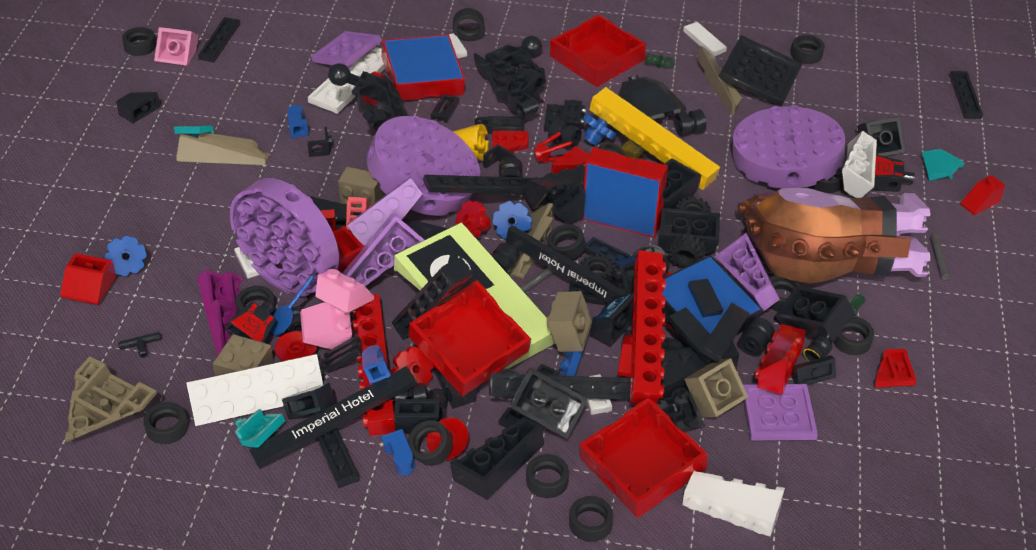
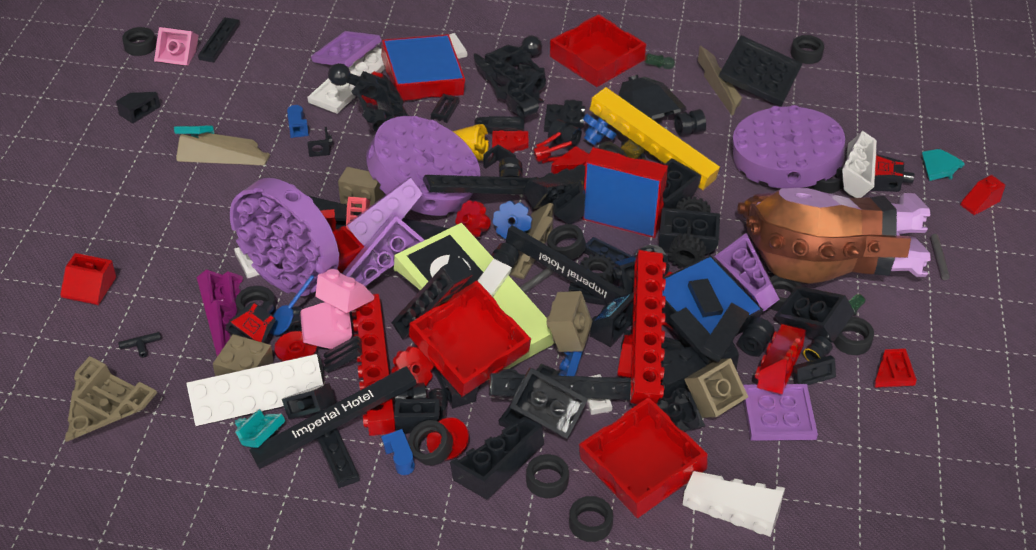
(131, 246): blue plant -> none
(162, 410): black tyre -> none
(375, 364): blue leg -> none
(468, 35): black tyre -> none
(494, 276): none -> white tile
(704, 38): white tile -> none
(888, 135): black slope -> none
(966, 95): black tile -> none

